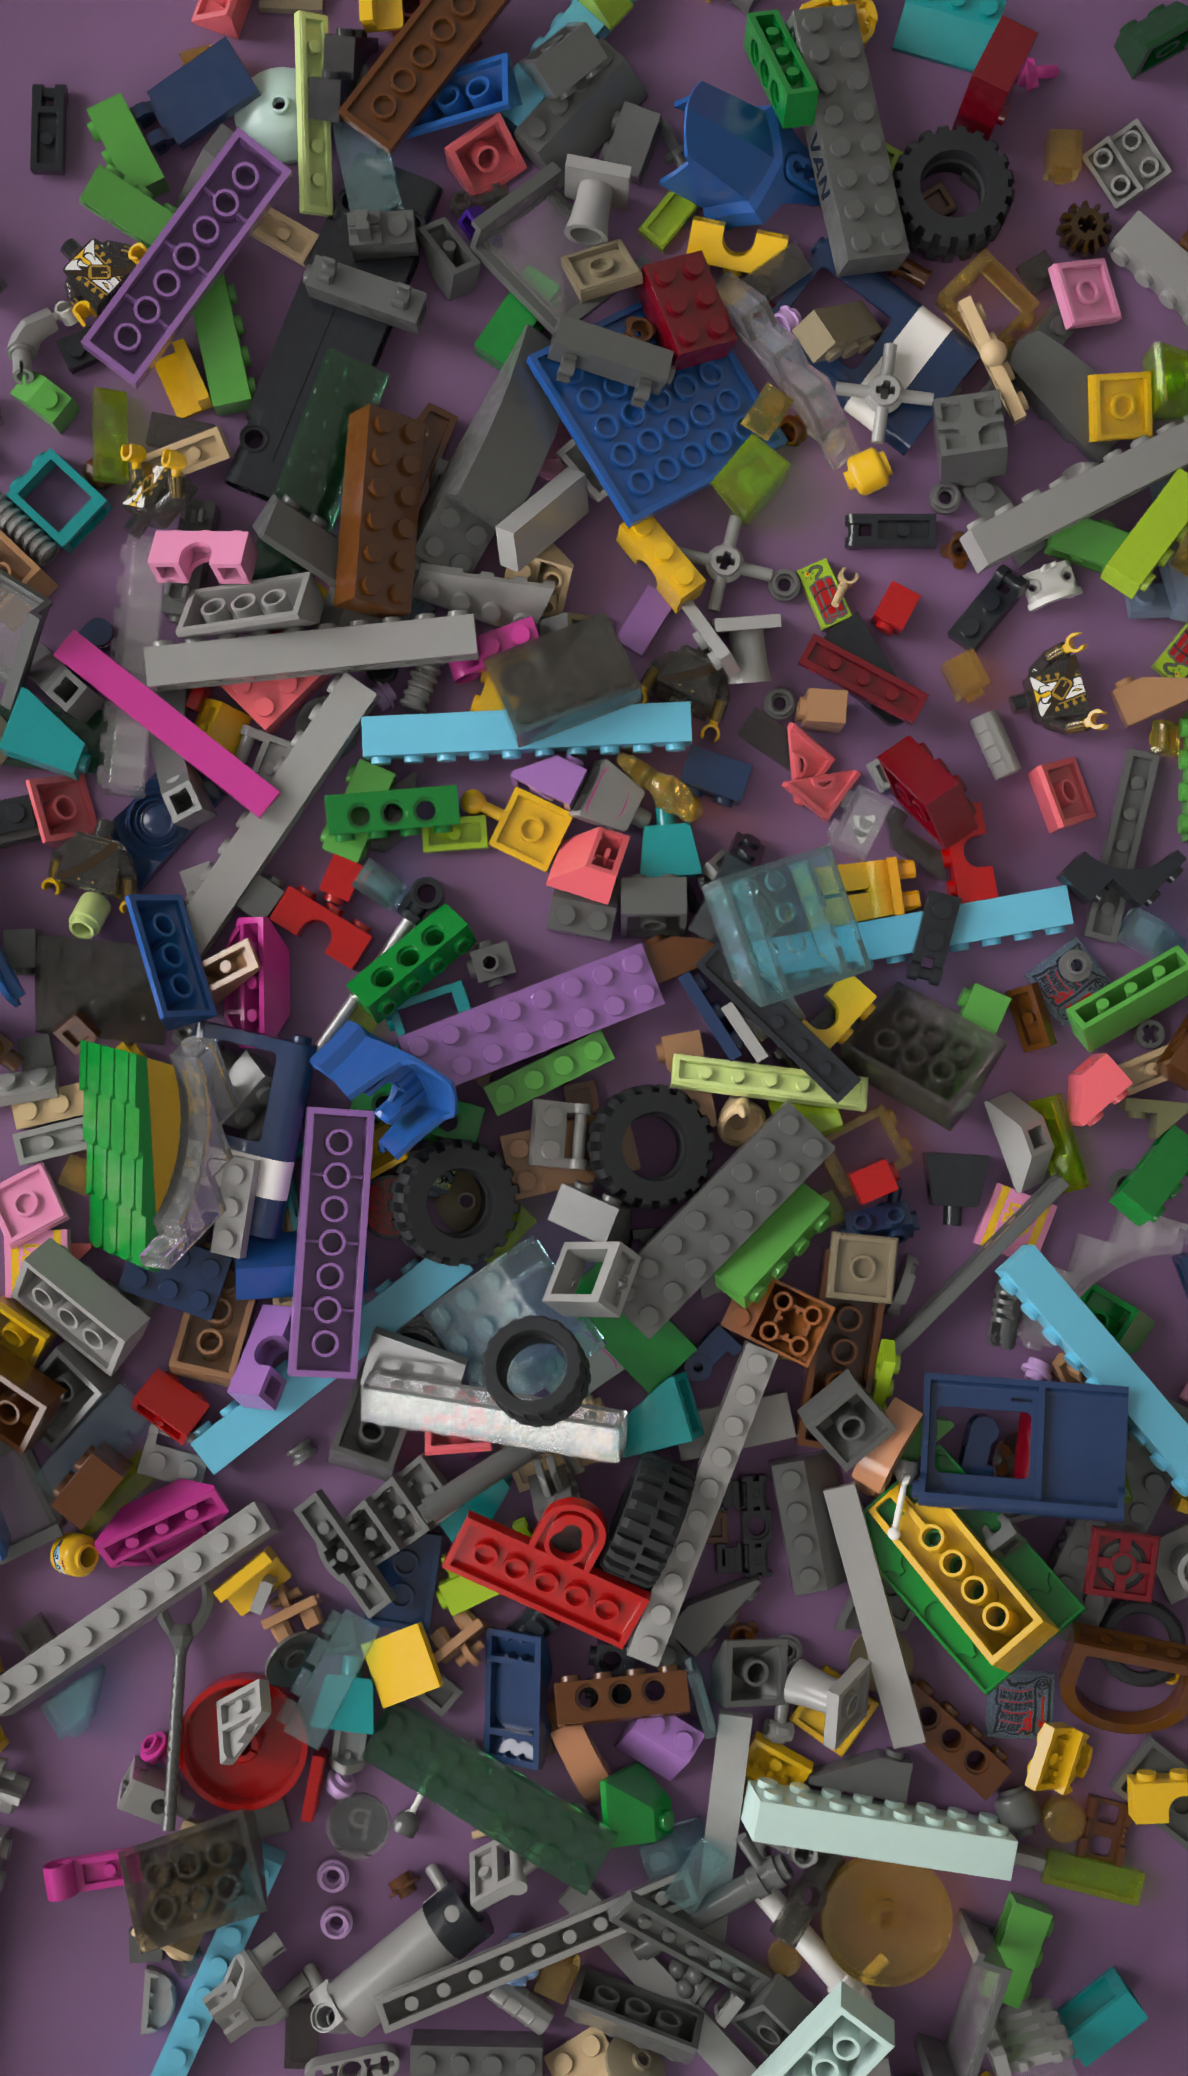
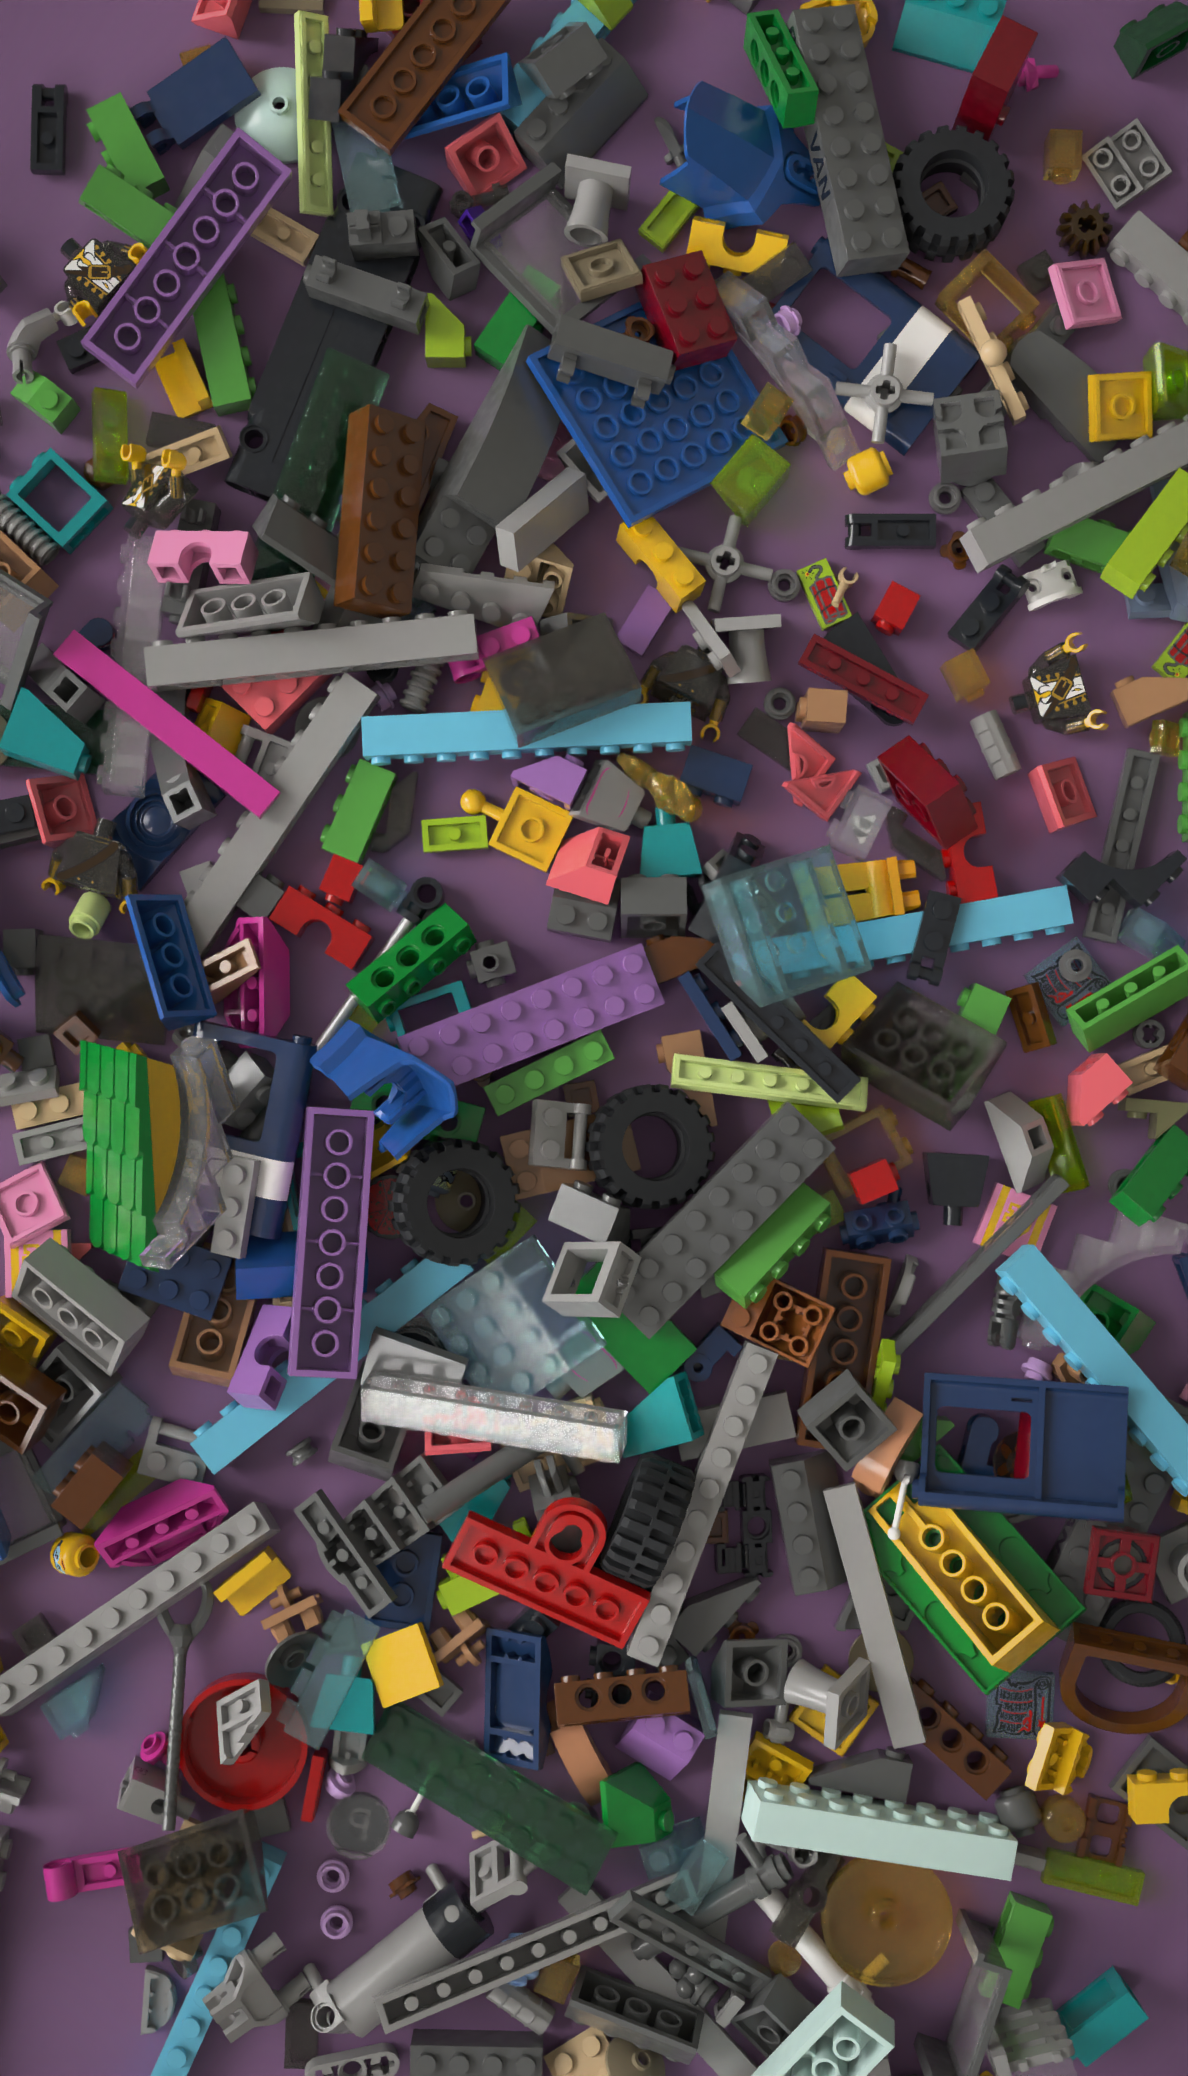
(171, 1405): red brick -> none
(263, 1594): light grey tile -> none
(442, 799): green brick -> none
(445, 337): none -> lime slope
(518, 1336): black tyre -> none
(633, 139): dark grey brick -> none
(739, 1120): tan hat -> none
(838, 331): dark tan brick -> none
(861, 1267): dark tan tile -> none
(1005, 1540): dark grey tile -> none

